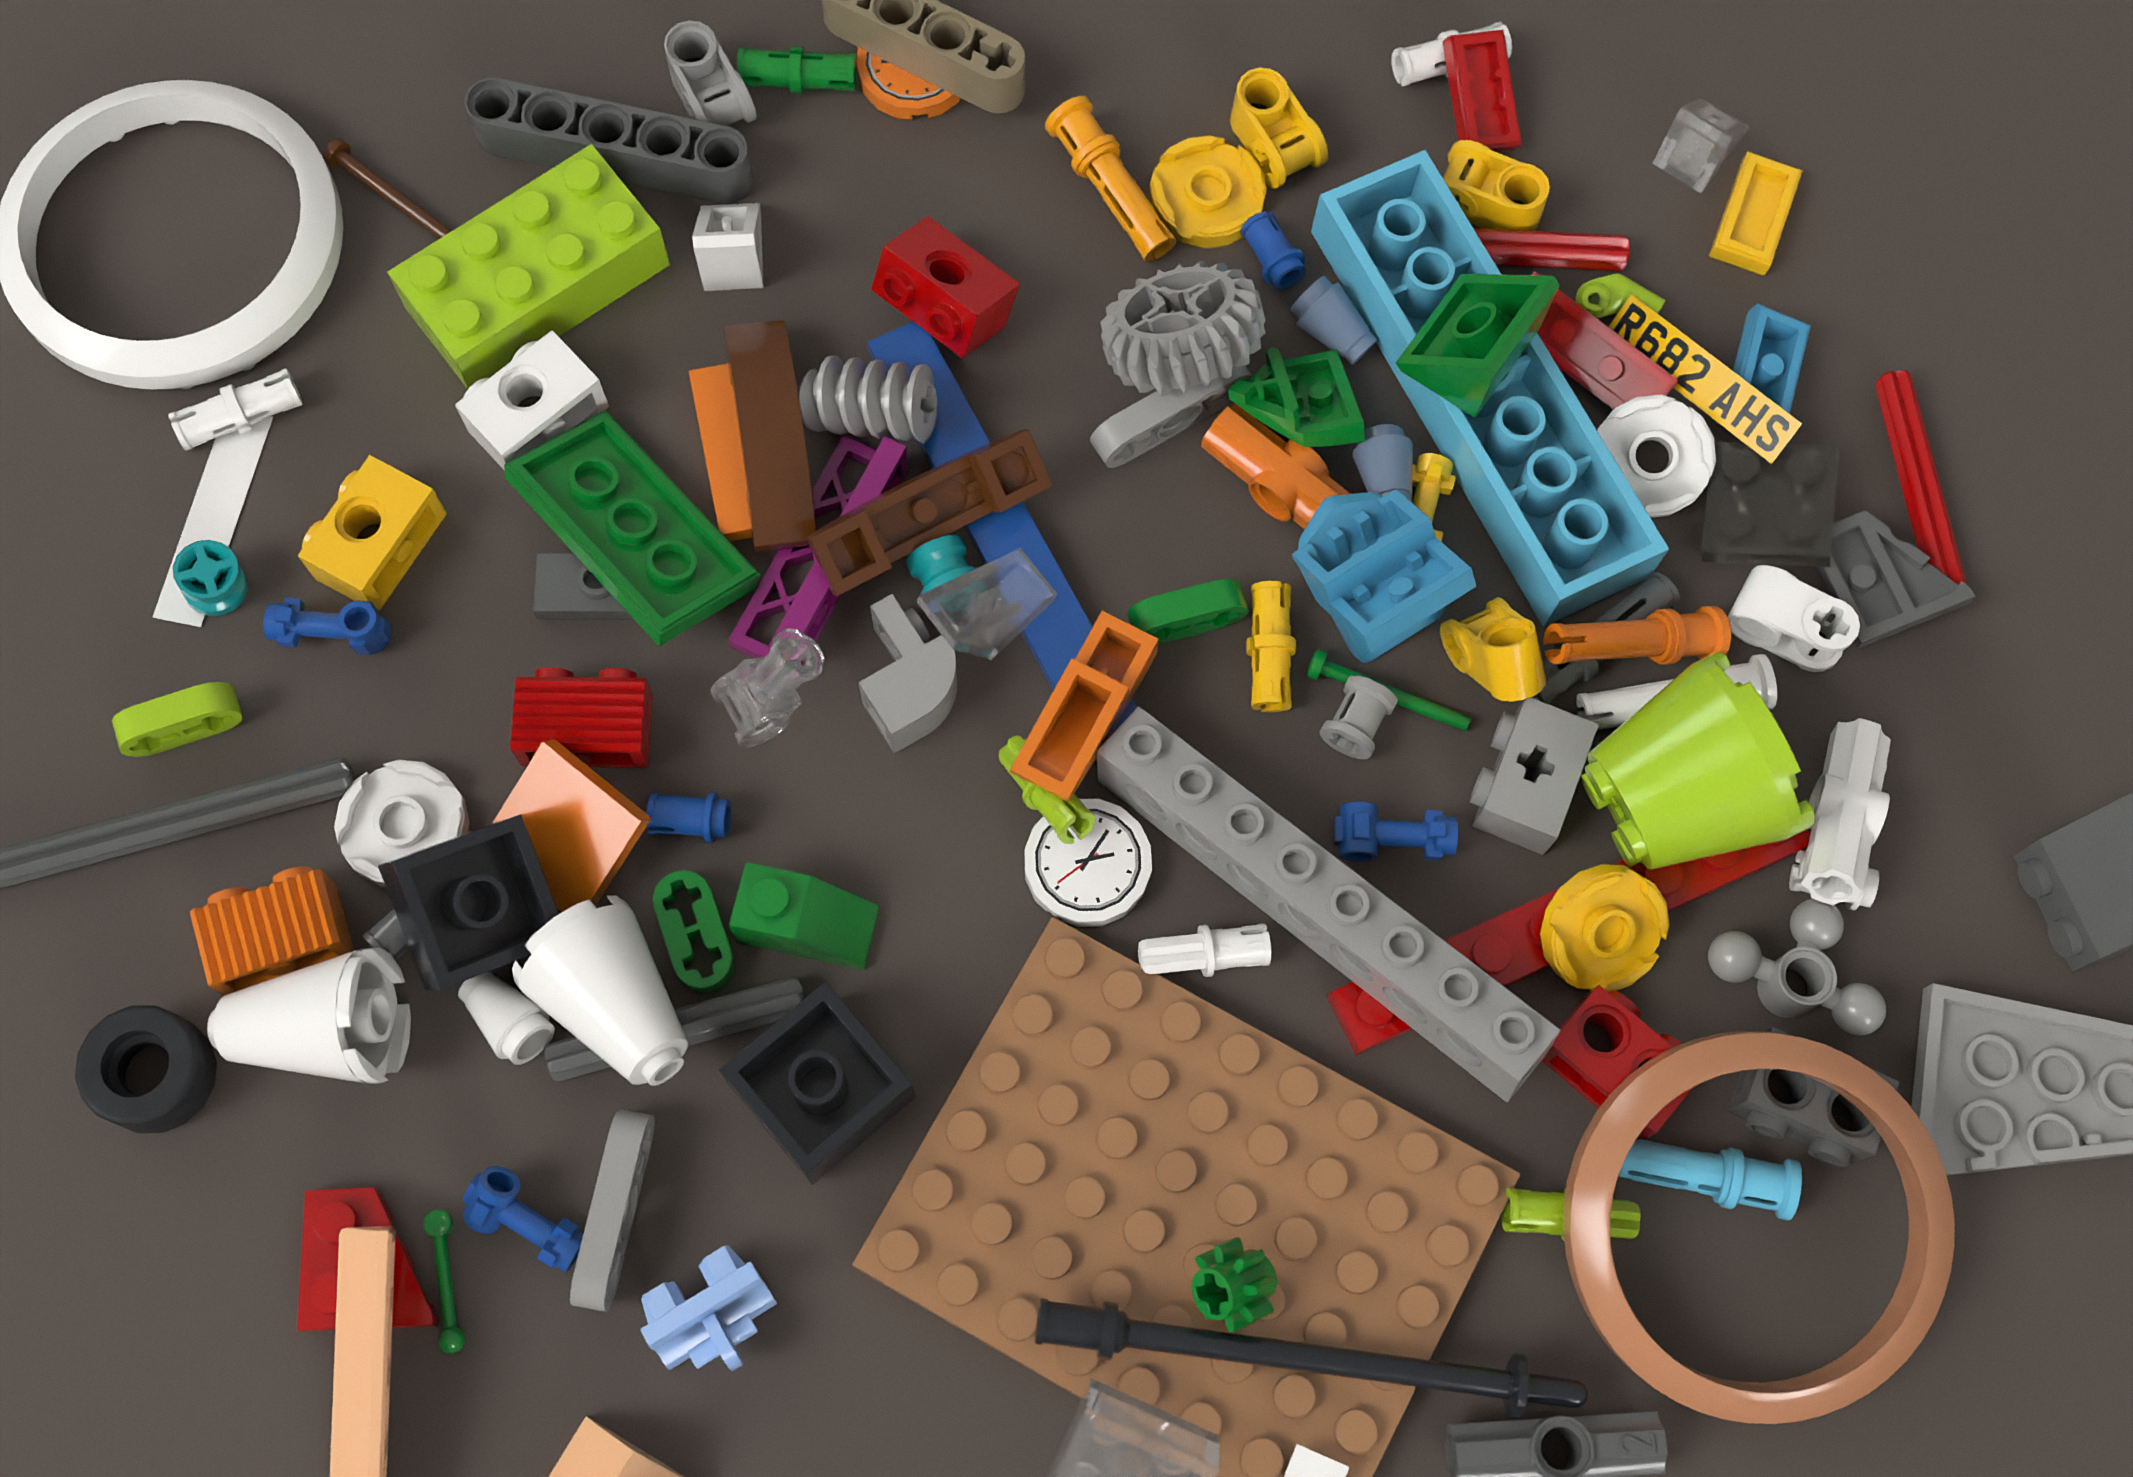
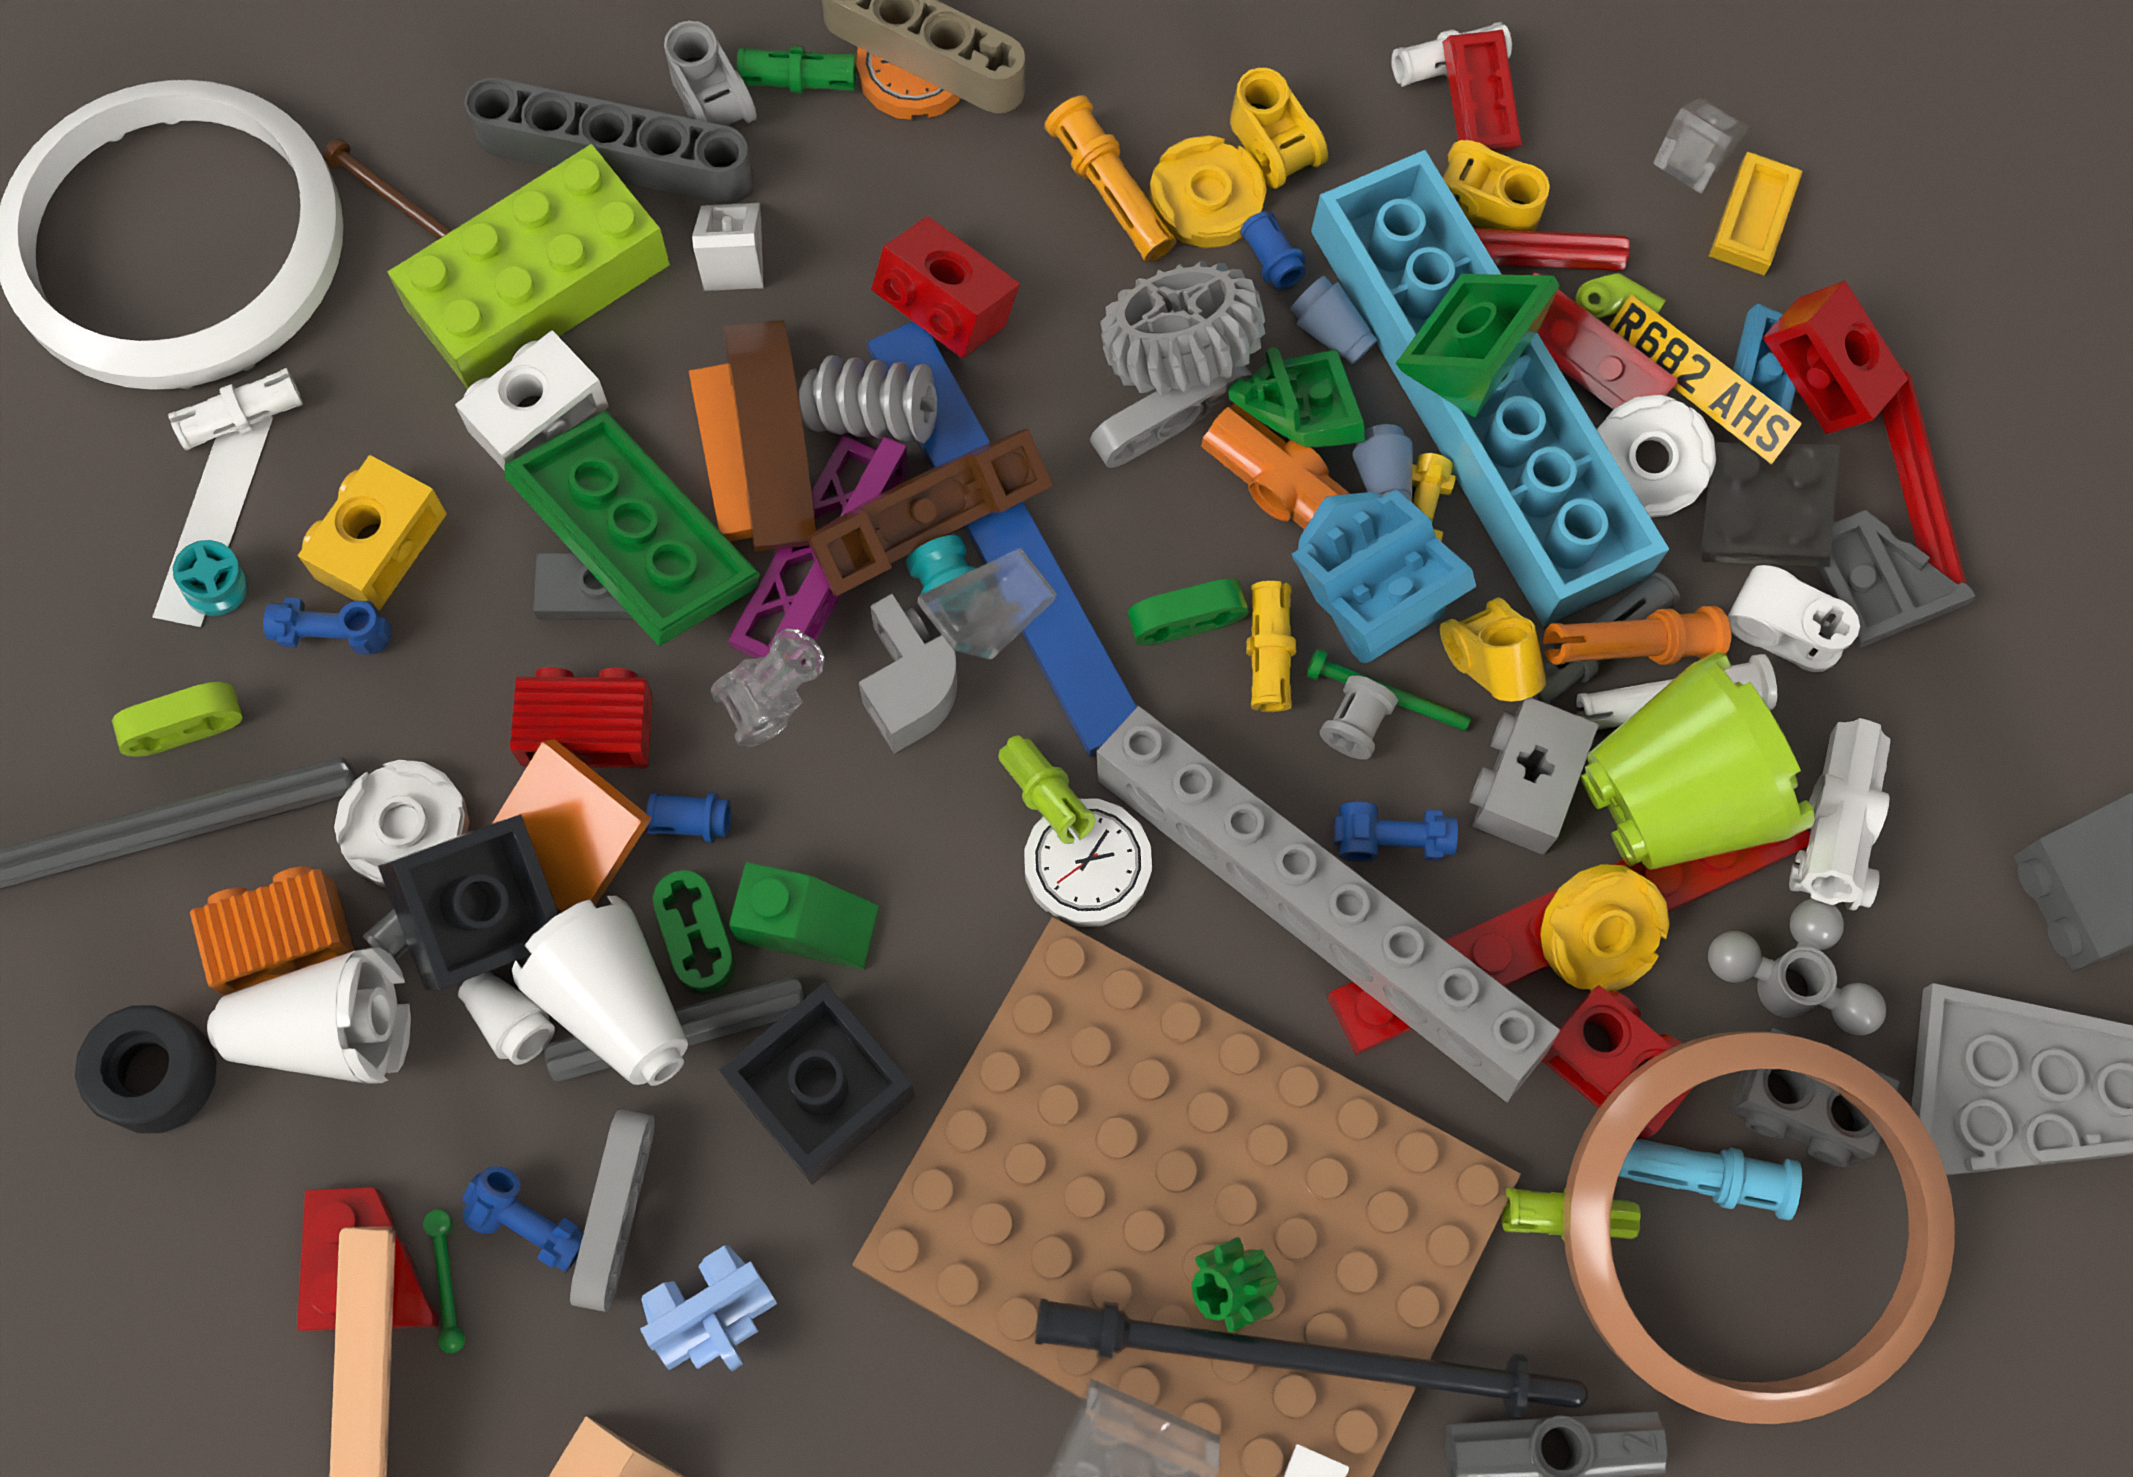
(1085, 706): orange slope -> none
(1207, 950): white axle -> none
(1835, 358): none -> red brick

